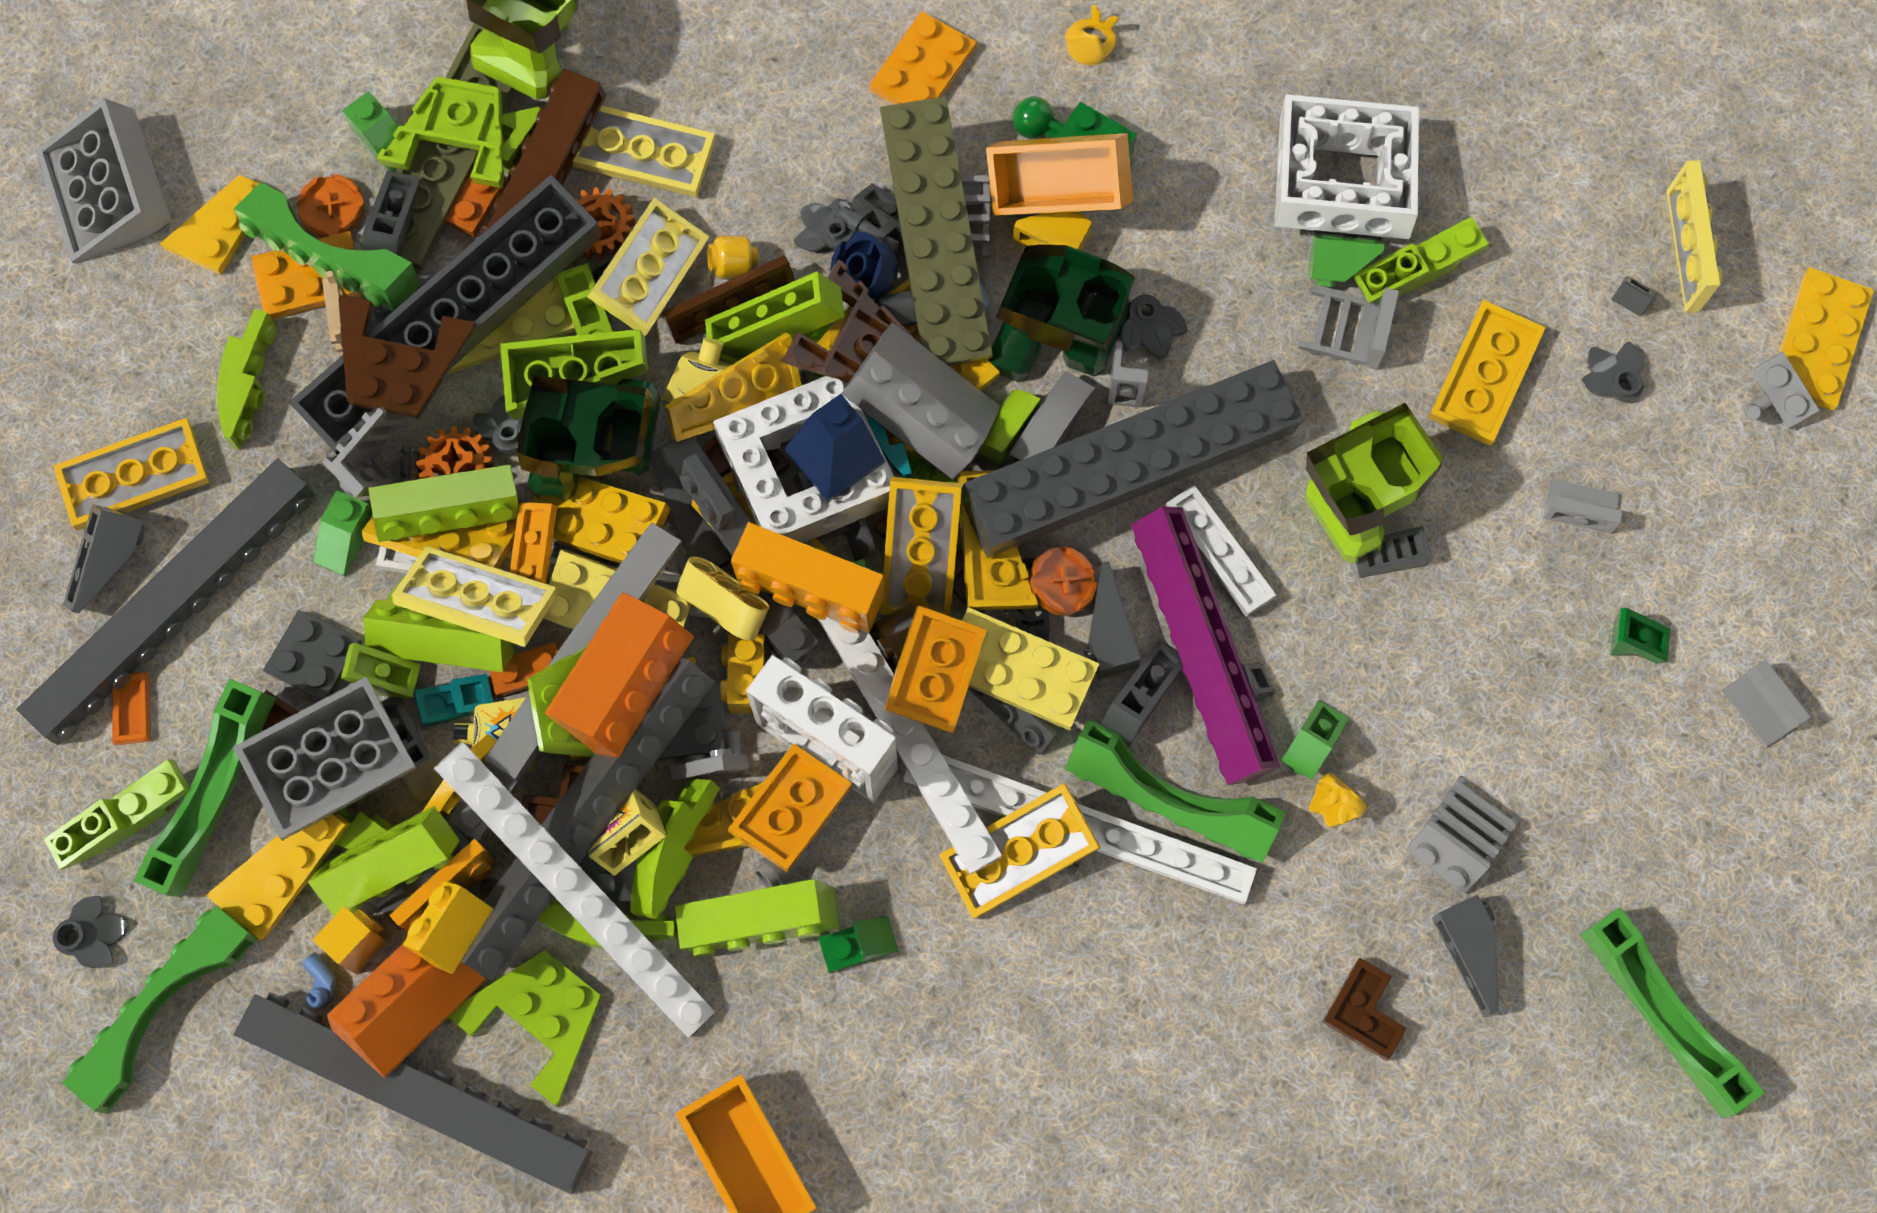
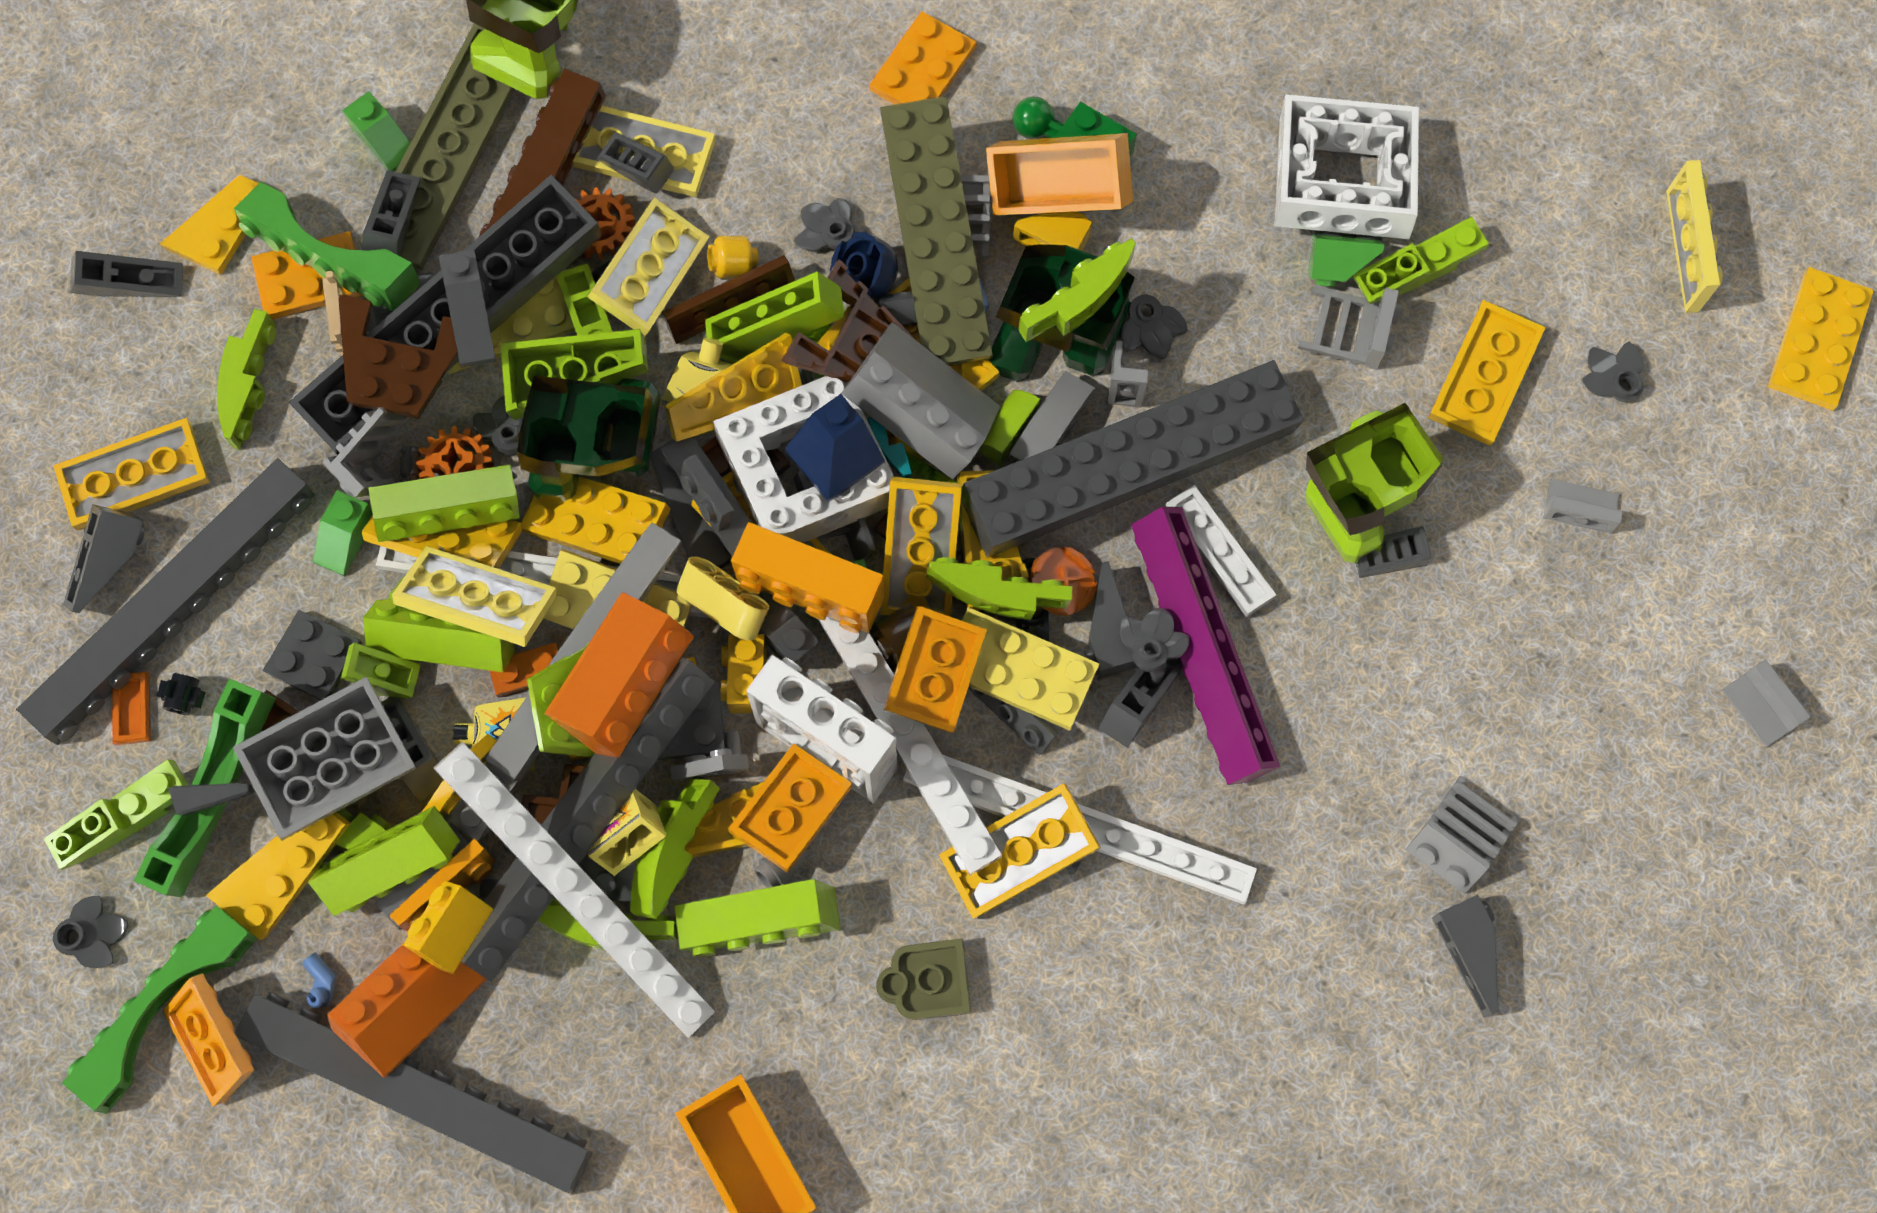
(103, 182): light grey slope -> none
(124, 276): none -> dark grey slope
(180, 694): none -> black gear
(196, 798): none -> dark grey slope
(208, 1039): none -> light orange plate
(330, 205): orange tile -> none
(351, 938): yellow brick -> none
(452, 701): teal slope -> none
(457, 116): lime wing -> none
(467, 308): none -> dark grey slope
(472, 206): orange plate -> none
(517, 128): lime slope -> none
(533, 541): light orange plate -> none
(549, 1005): lime wing -> none
(653, 173): none -> dark grey slope
(858, 944): green slope -> none
(878, 207): dark grey plate -> none
(927, 980): none -> olive plate
(982, 587): none -> lime slope
(1087, 47): yellow piece -> none
(1090, 289): none -> lime slope
(1153, 634): none -> dark grey plate
(1237, 823): bright green arch -> none
(1258, 681): dark grey slope -> none
(1315, 740): bright green slope -> none
(1336, 801): yellow piece -> none
(1355, 1012): reddish brown plate -> none
(1633, 295): dark grey slope -> none
(1639, 636): green slope -> none
(1707, 1063): bright green arch -> none
(1782, 390): light grey plate -> none

